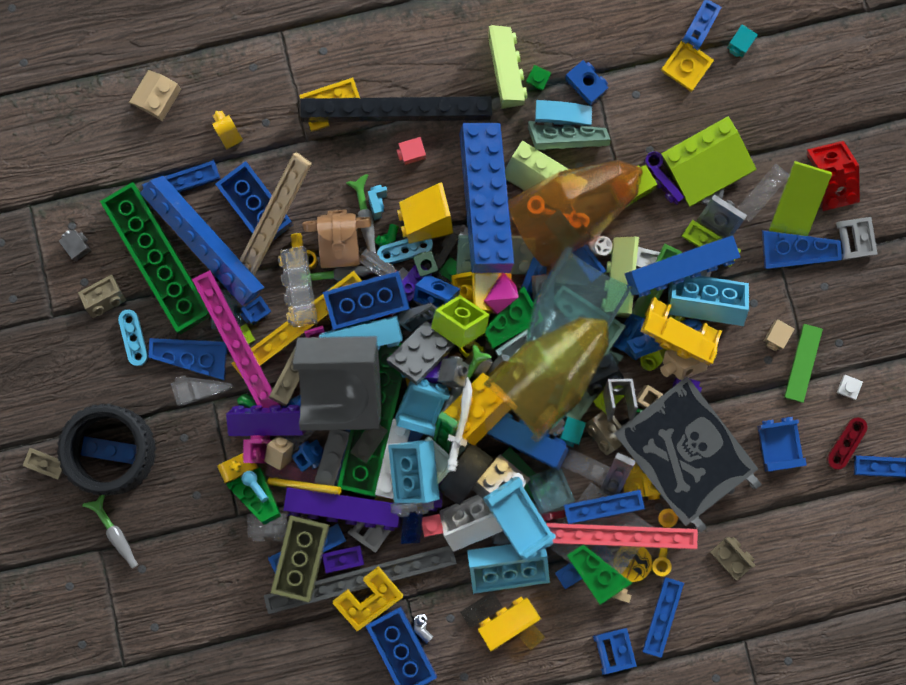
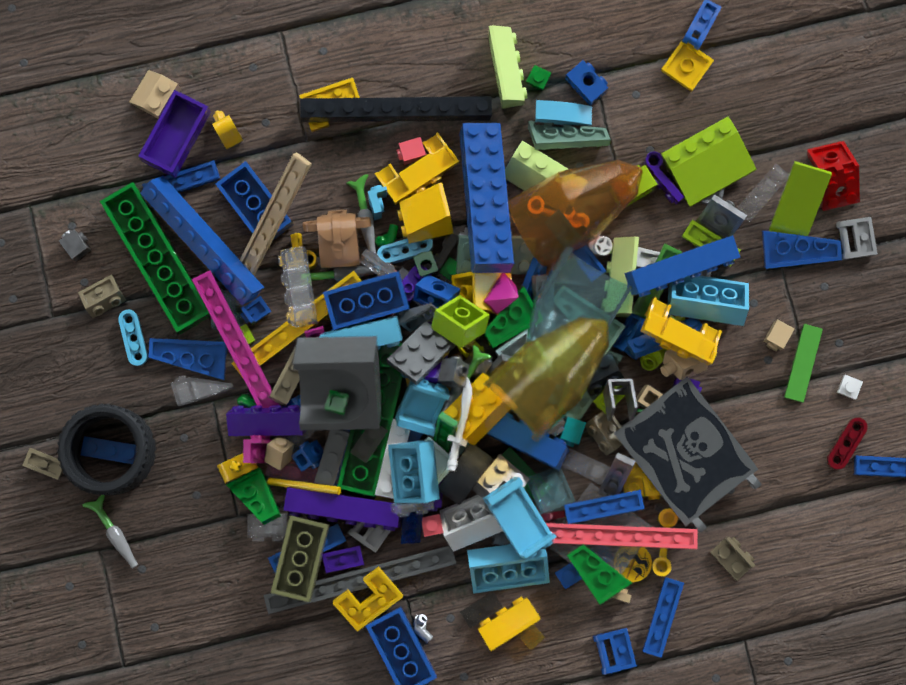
(174, 134): none -> dark purple piece
(249, 479): medium azure bar -> none
(337, 402): none -> green plate
(421, 173): none -> yellow bracket
(741, 41): teal brick -> none
(780, 444): blue panel -> none

